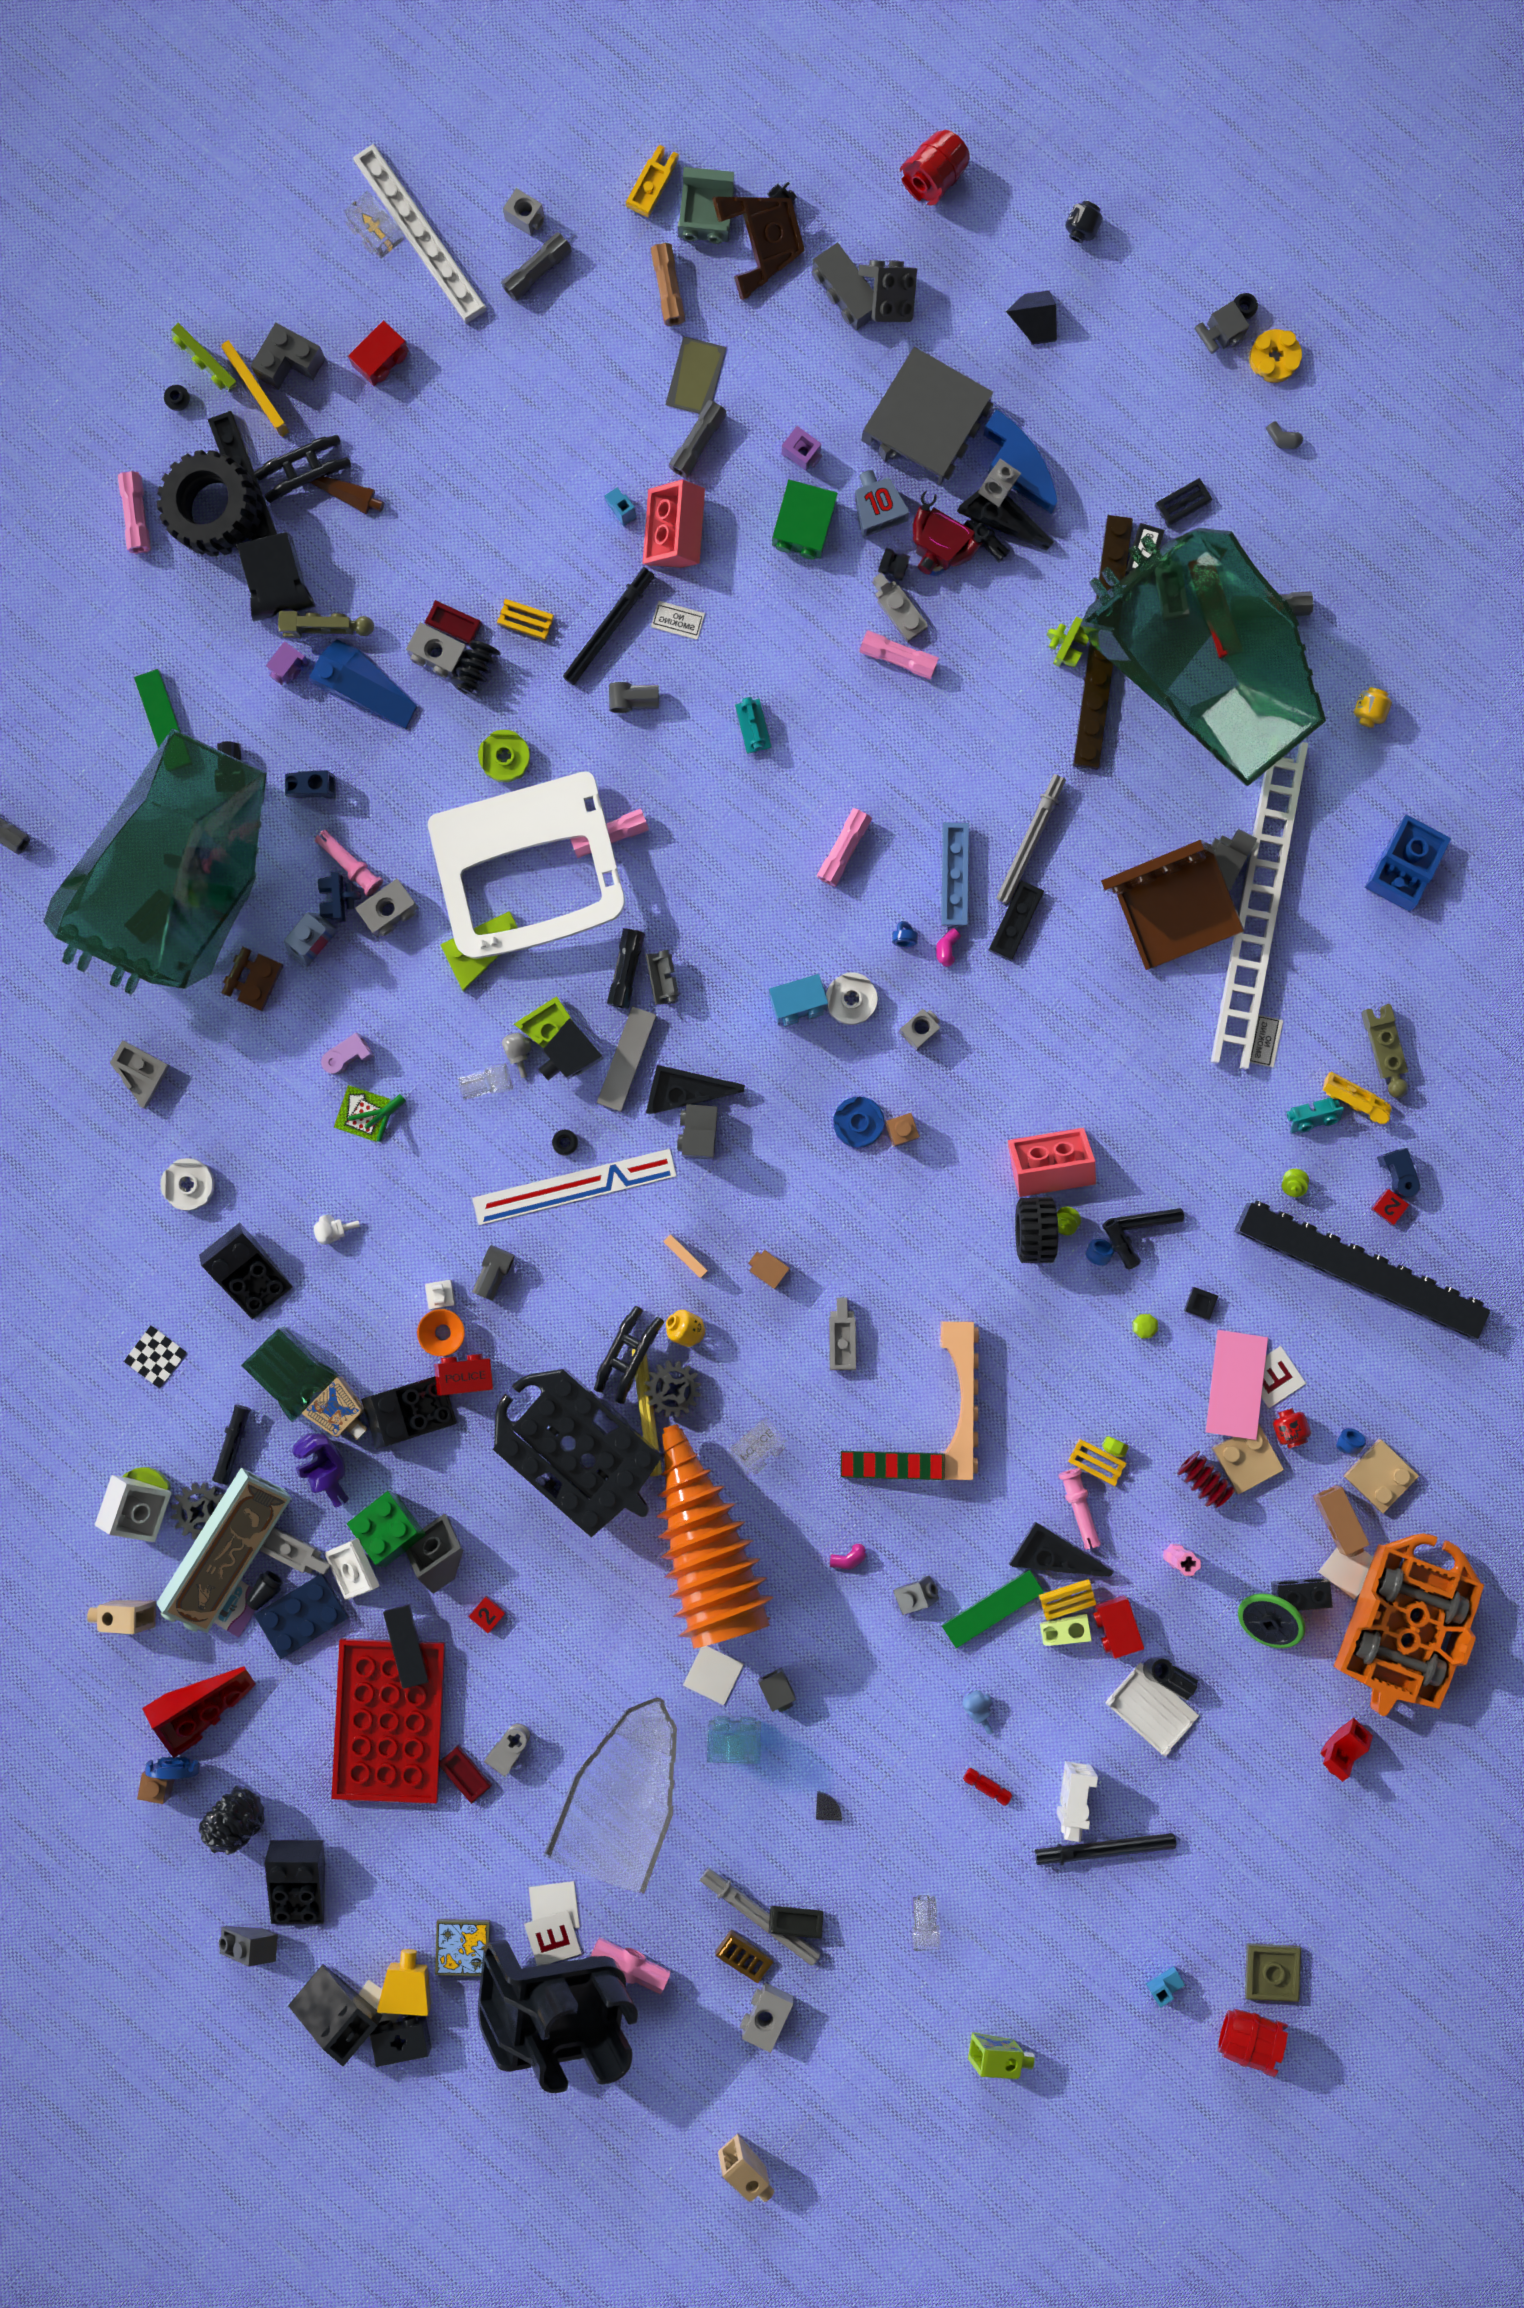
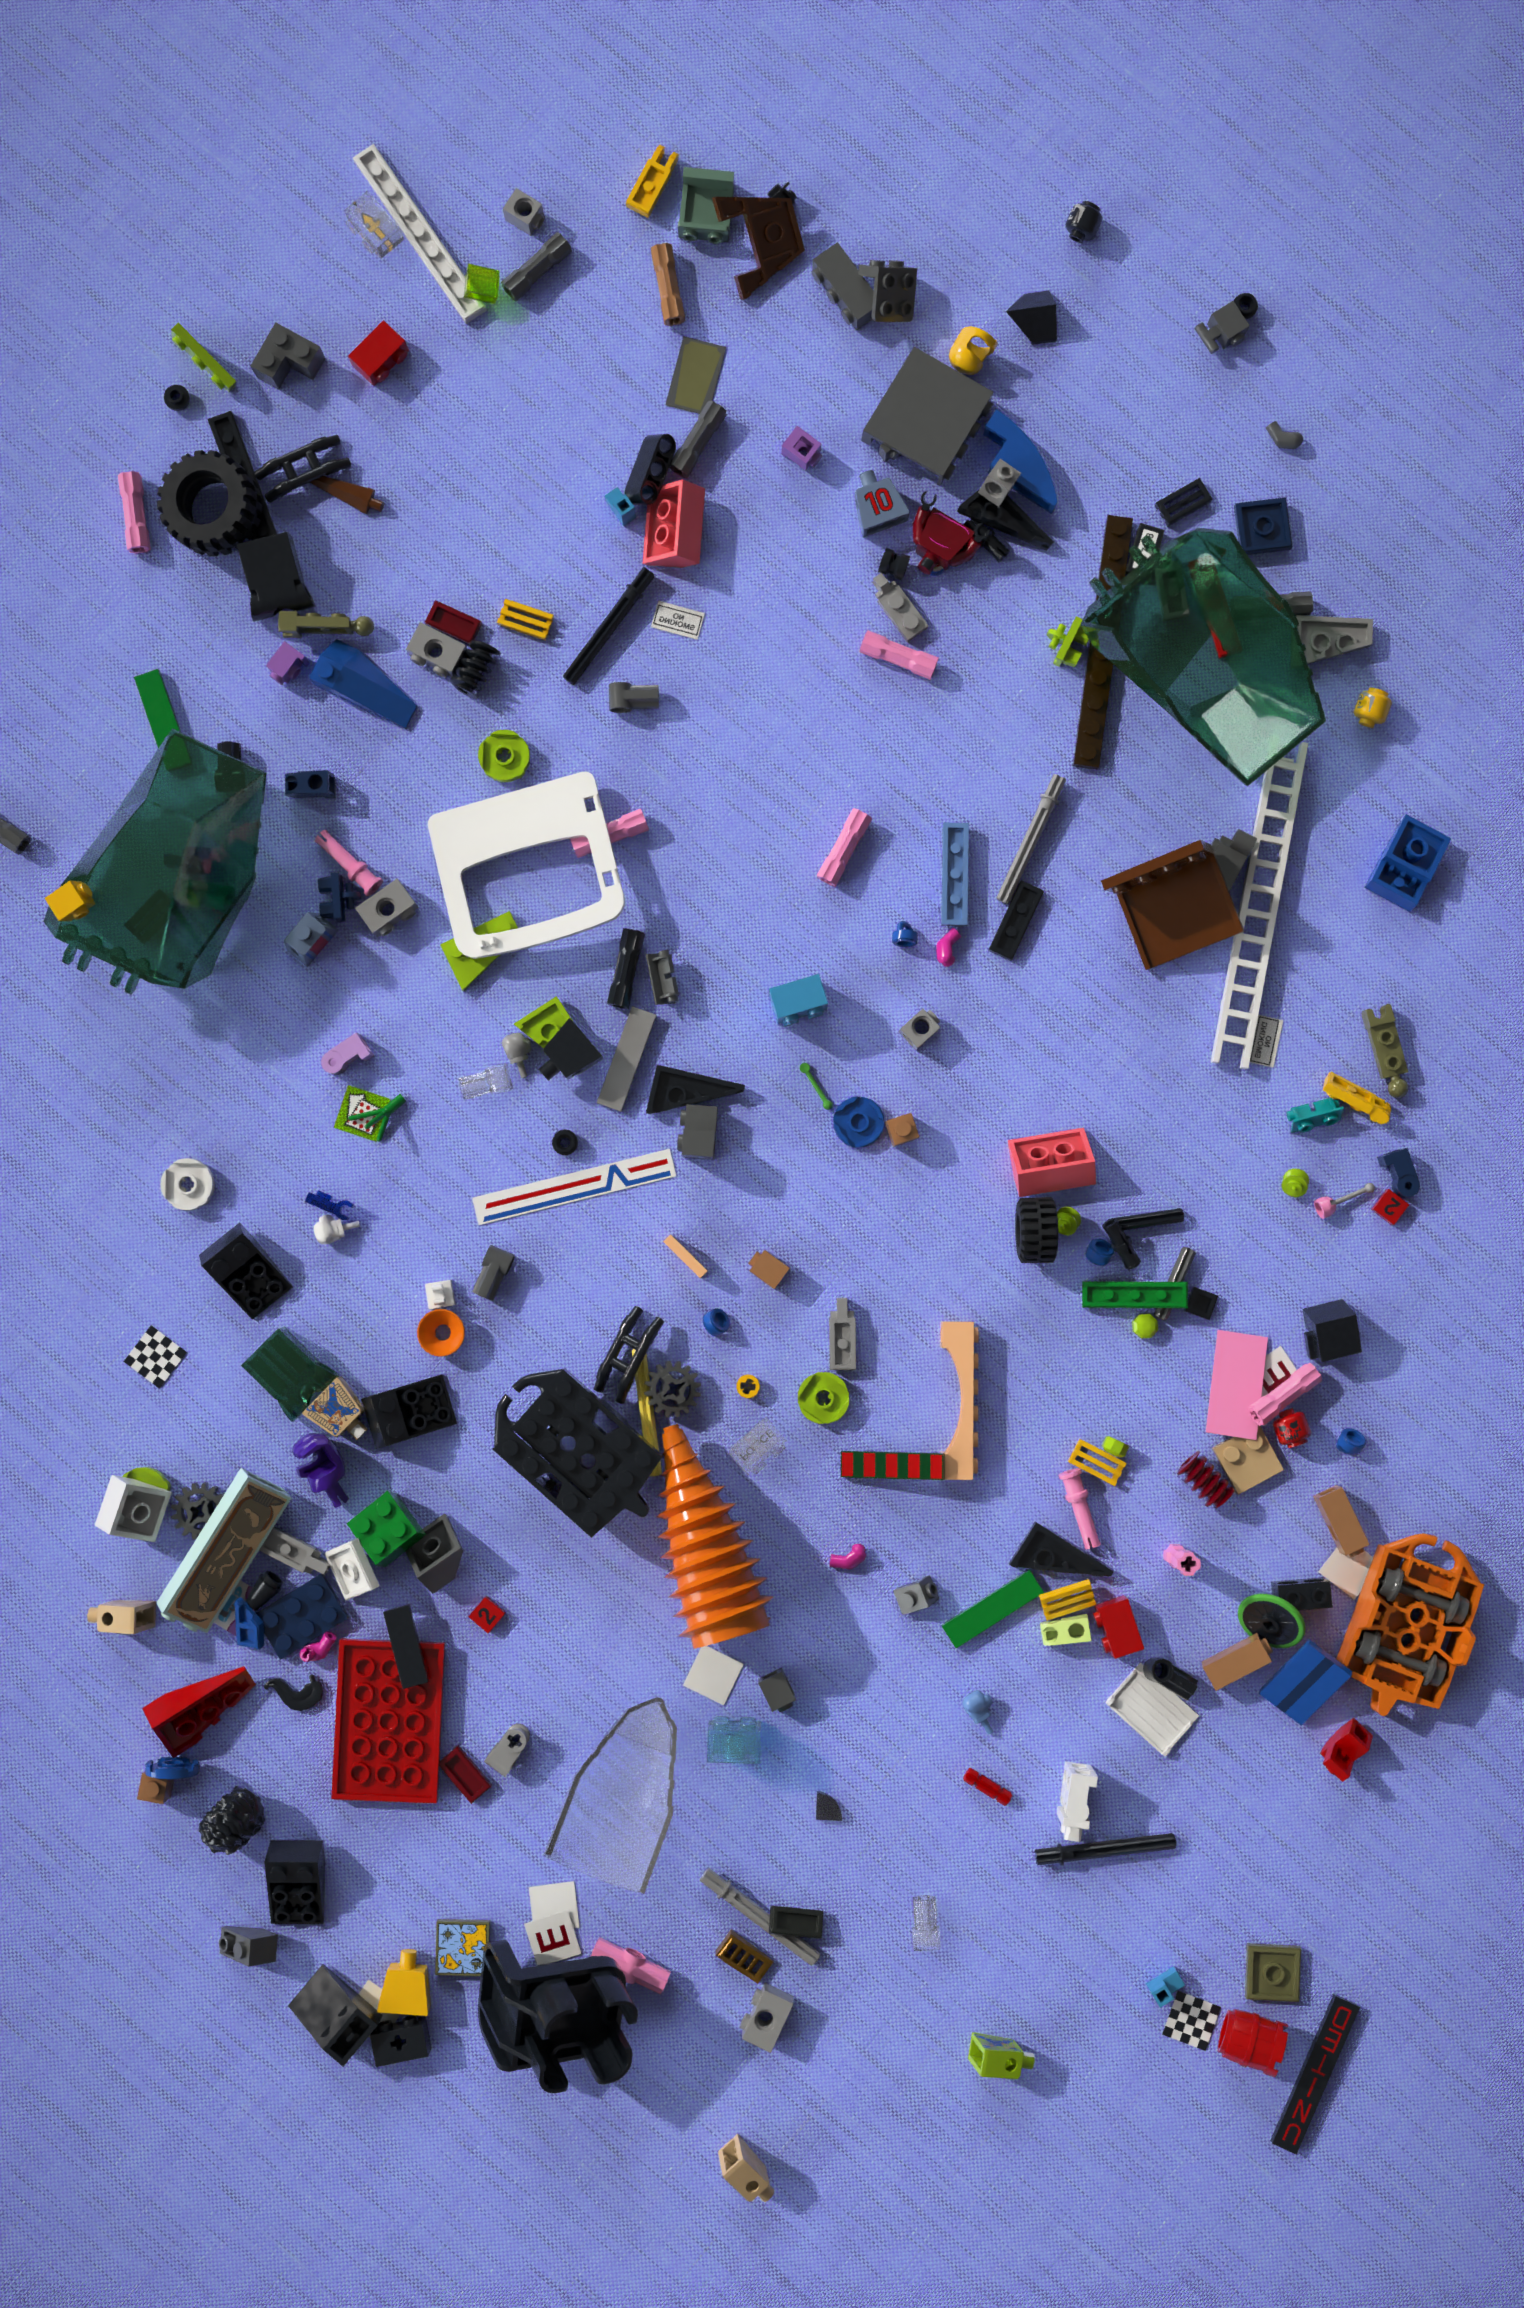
(71, 901): none -> yellow brick
(139, 1071): light grey wing -> none
(234, 1434): black pin -> none
(248, 1626): none -> blue tile
(254, 388): yellow tile -> none
(259, 982): reddish brown plate -> none
(300, 1700): none -> black piece
(318, 1650): none -> dark pink arm
(323, 1201): none -> clear blue plate
(463, 1376): red brick -> none
(481, 283): none -> clear neon green piece
(650, 469): none -> black beam
(685, 1328): yellow head -> none
(716, 1322): none -> blue tile
(752, 1393): none -> yellow bush
(753, 725): teal hinge -> none
(804, 519): green brick -> none
(827, 1104): none -> bright green hinge
(837, 1394): none -> lime plate
(842, 987): white plate -> none
(935, 166): red piece -> none
(966, 356): none -> yellow helmet
(1134, 1294): none -> green tile
(1177, 1275): none -> dark grey axle
(1191, 2020): none -> sticker
(1237, 1661): none -> medium nougat brick
(1263, 526): none -> dark blue plate
(1266, 366): yellow plate -> none
(1270, 1405): none -> bright pink axle
(1305, 1682): none -> blue tile
(1315, 2074): none -> black tile
(1327, 1206): none -> hinge
(1331, 1331): none -> black plate
(1333, 636): none -> light grey wing
(1362, 1270): black brick -> none
(1381, 1476): tan plate -> none

